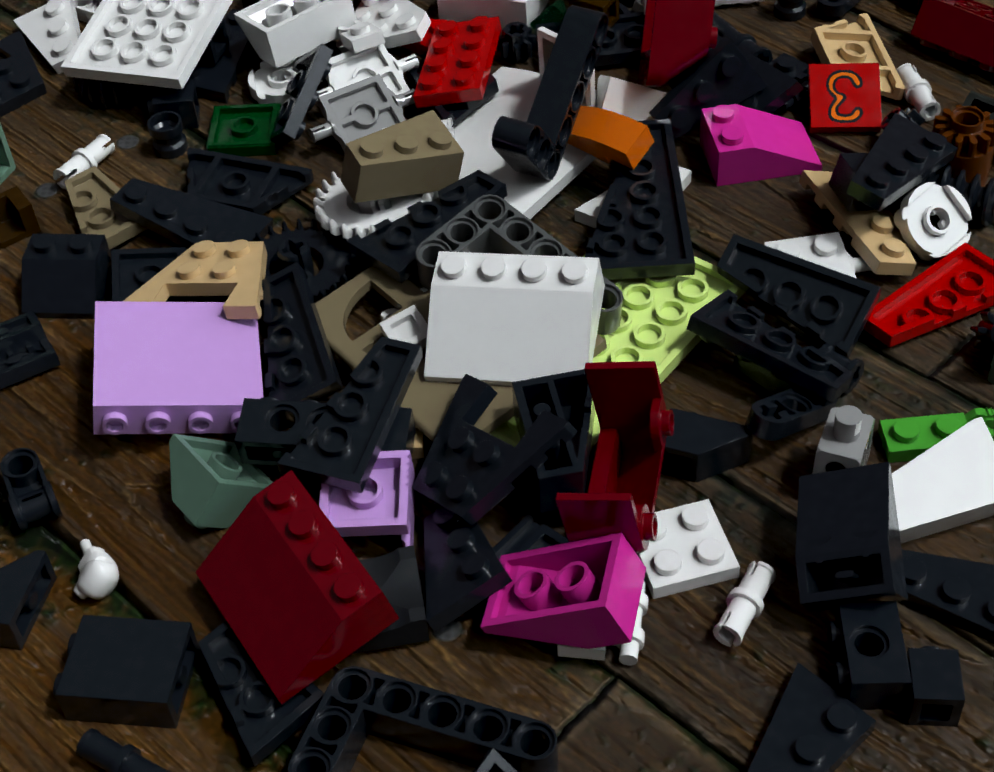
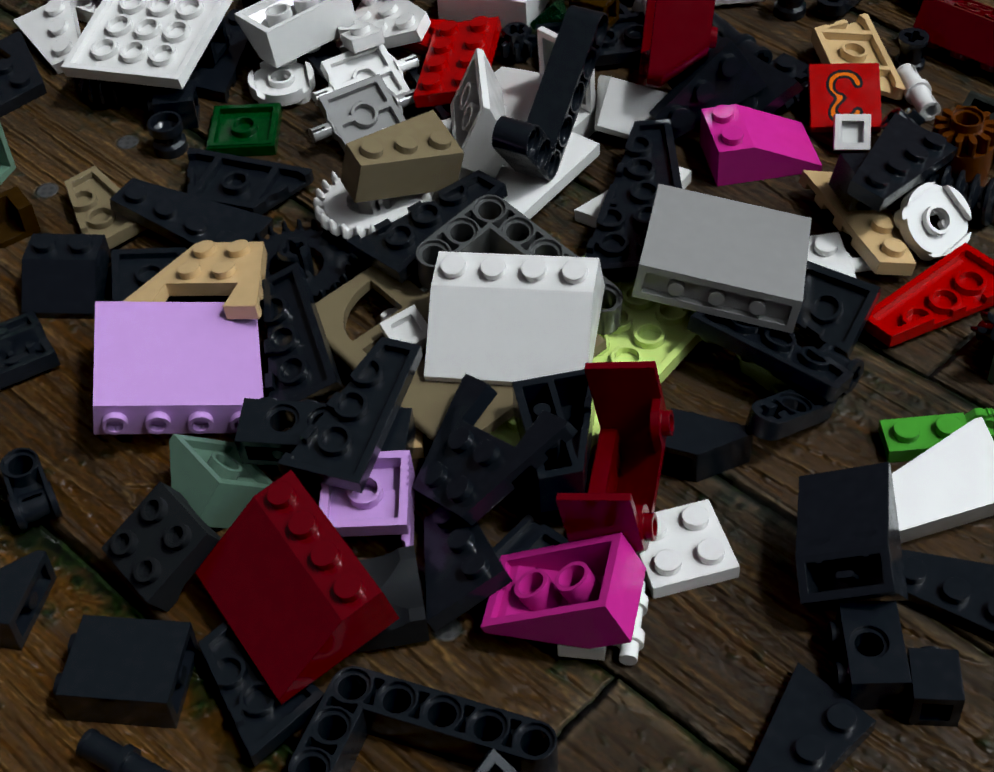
(84, 159): white pin -> none
(97, 573): white piece -> none
(161, 546): none -> black brick
(310, 71): black wing -> none
(474, 114): none -> white slope
(610, 136): orange slope -> none
(724, 258): none -> light grey panel
(744, 604): white pin -> none
(844, 439): light grey torso -> none
(851, 132): none -> white plate
(912, 47): none -> black bush

